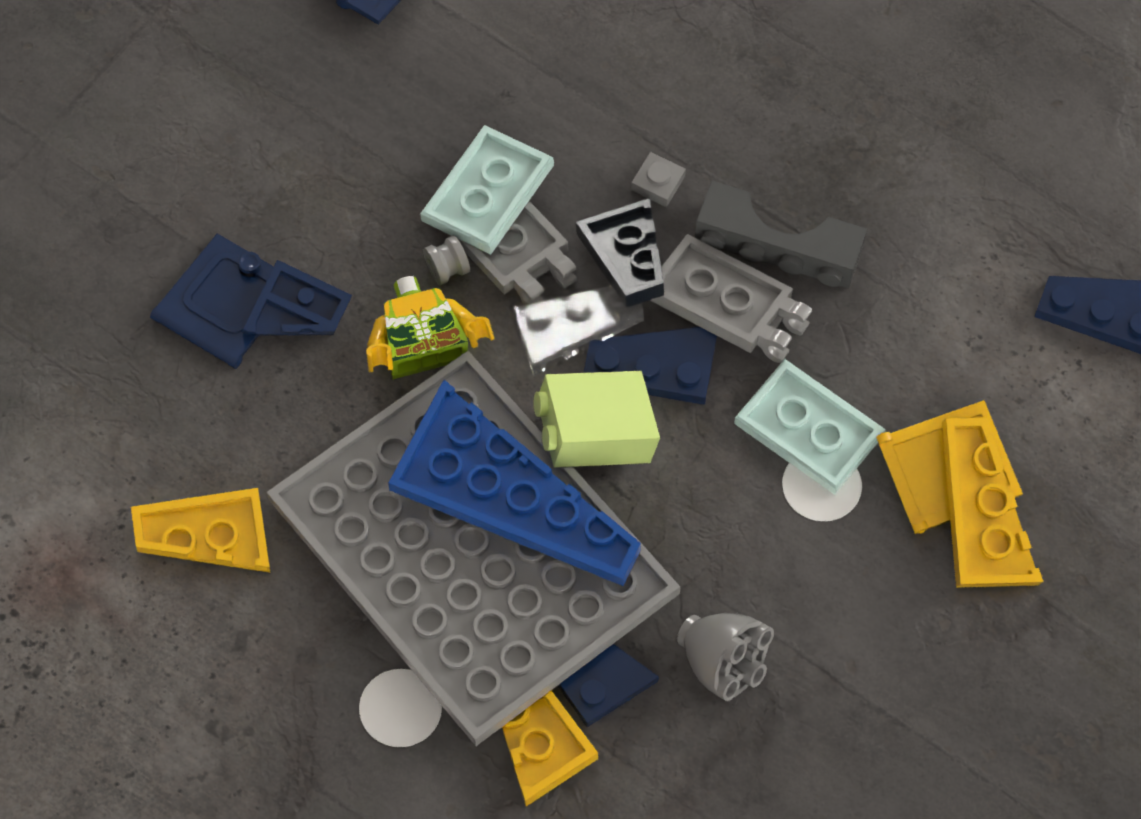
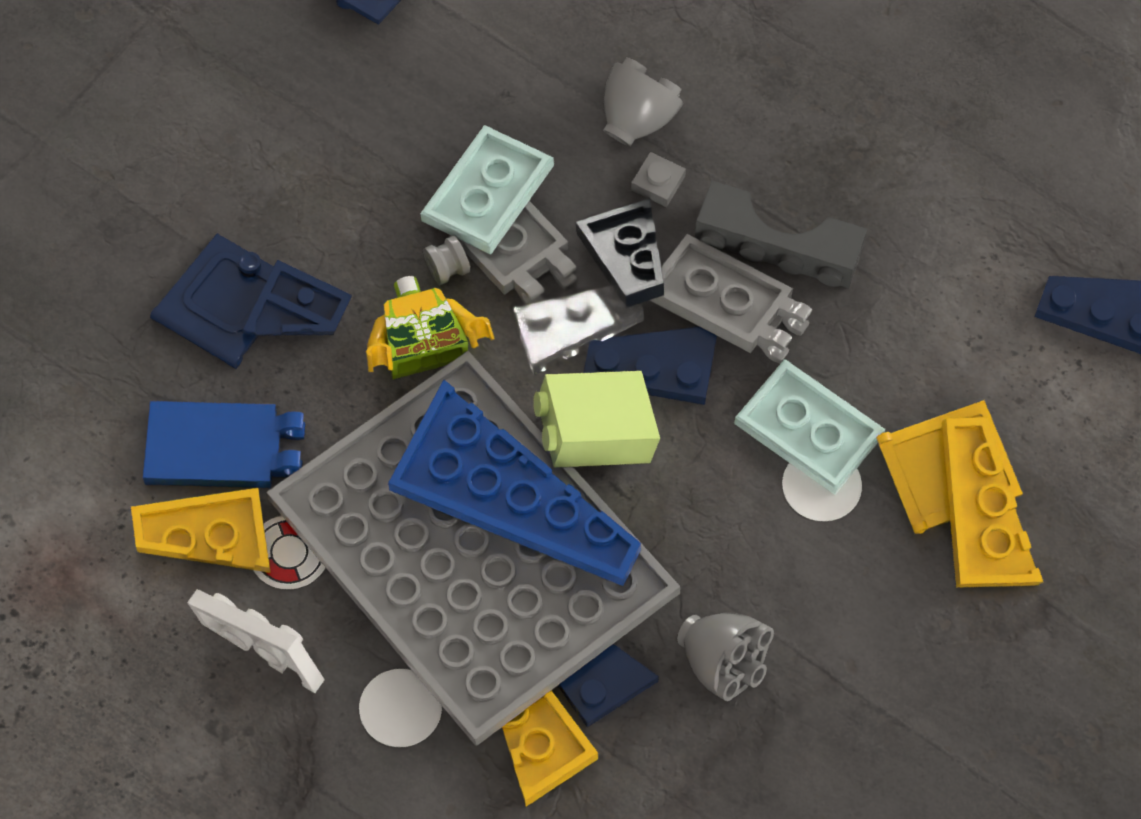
(219, 444): none -> blue tile
(276, 645): none -> white wing
(289, 557): none -> sticker
(637, 103): none -> light grey piece

